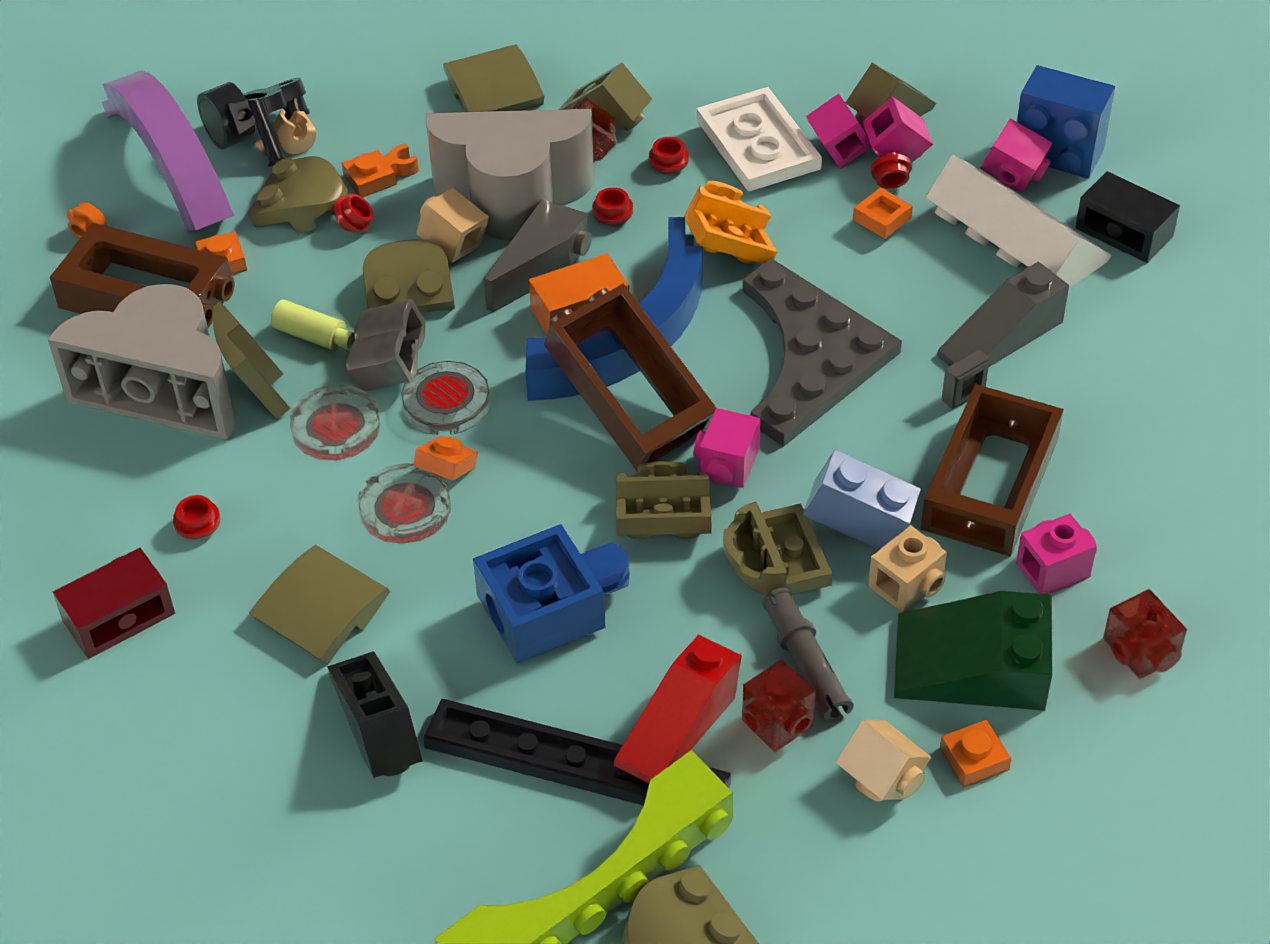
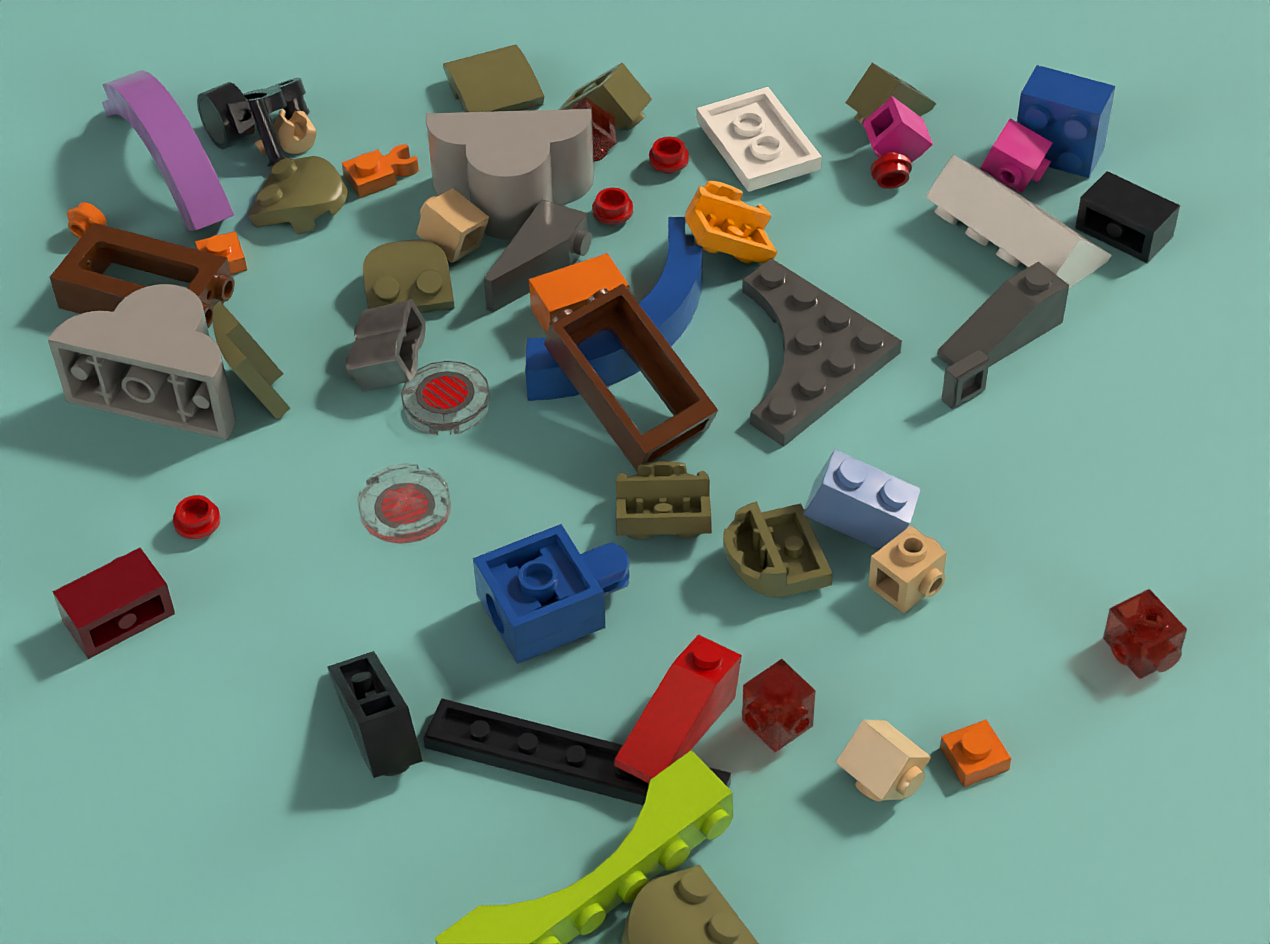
(311, 326): yellowish green cylinder -> none
(319, 603): olive slope -> none
(334, 422): clear tile -> none
(353, 213): red plate -> none
(445, 457): orange plate -> none
(728, 447): dark pink brick -> none
(798, 637): dark grey pin -> none
(839, 131): dark pink brick -> none
(882, 213): orange plate -> none
(977, 651): dark green slope -> none
(1008, 417): reddish brown piece -> none
(1056, 554): dark pink brick -> none

